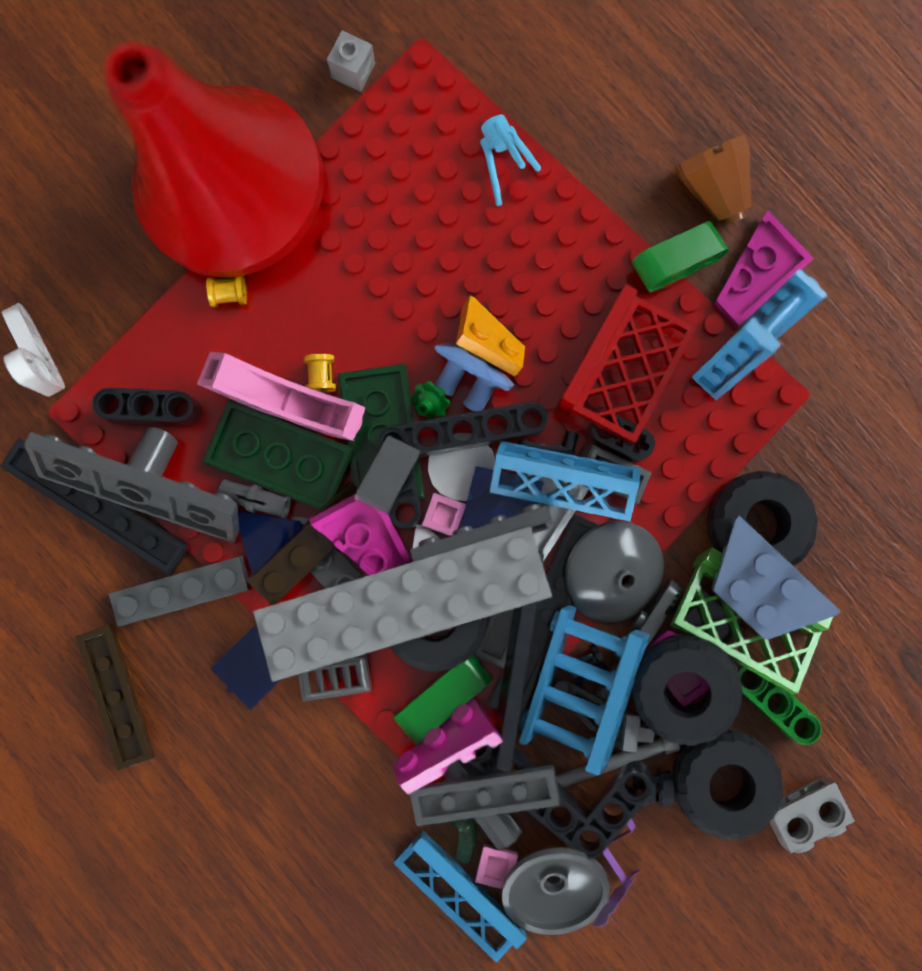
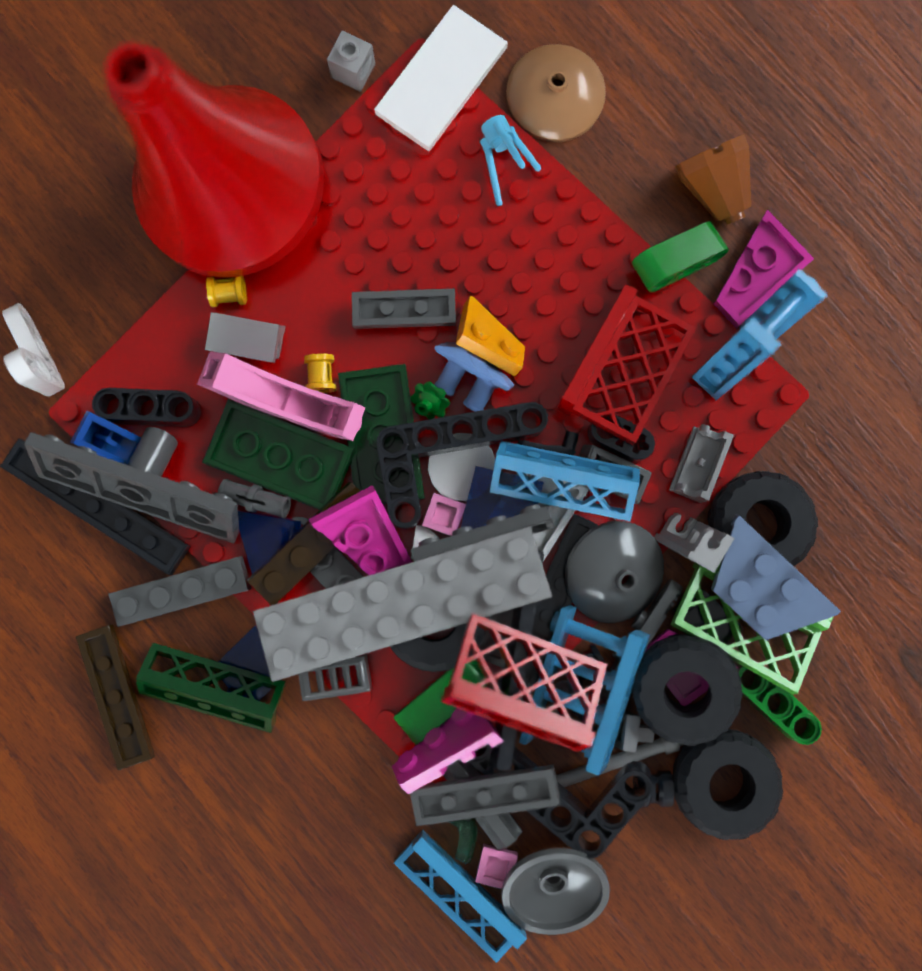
(105, 438): none -> blue slope
(205, 699): none -> dark green fence
(244, 337): none -> light grey hinge
(387, 474): dark grey tile -> none
(403, 308): none -> dark grey plate
(441, 78): none -> white tile
(516, 713): none -> fence
(551, 110): none -> medium nougat dish
(620, 891): medium lavender piece -> none
(695, 542): none -> light grey hinge
(701, 463): none -> light grey hinge
(806, 804): light grey brick -> none

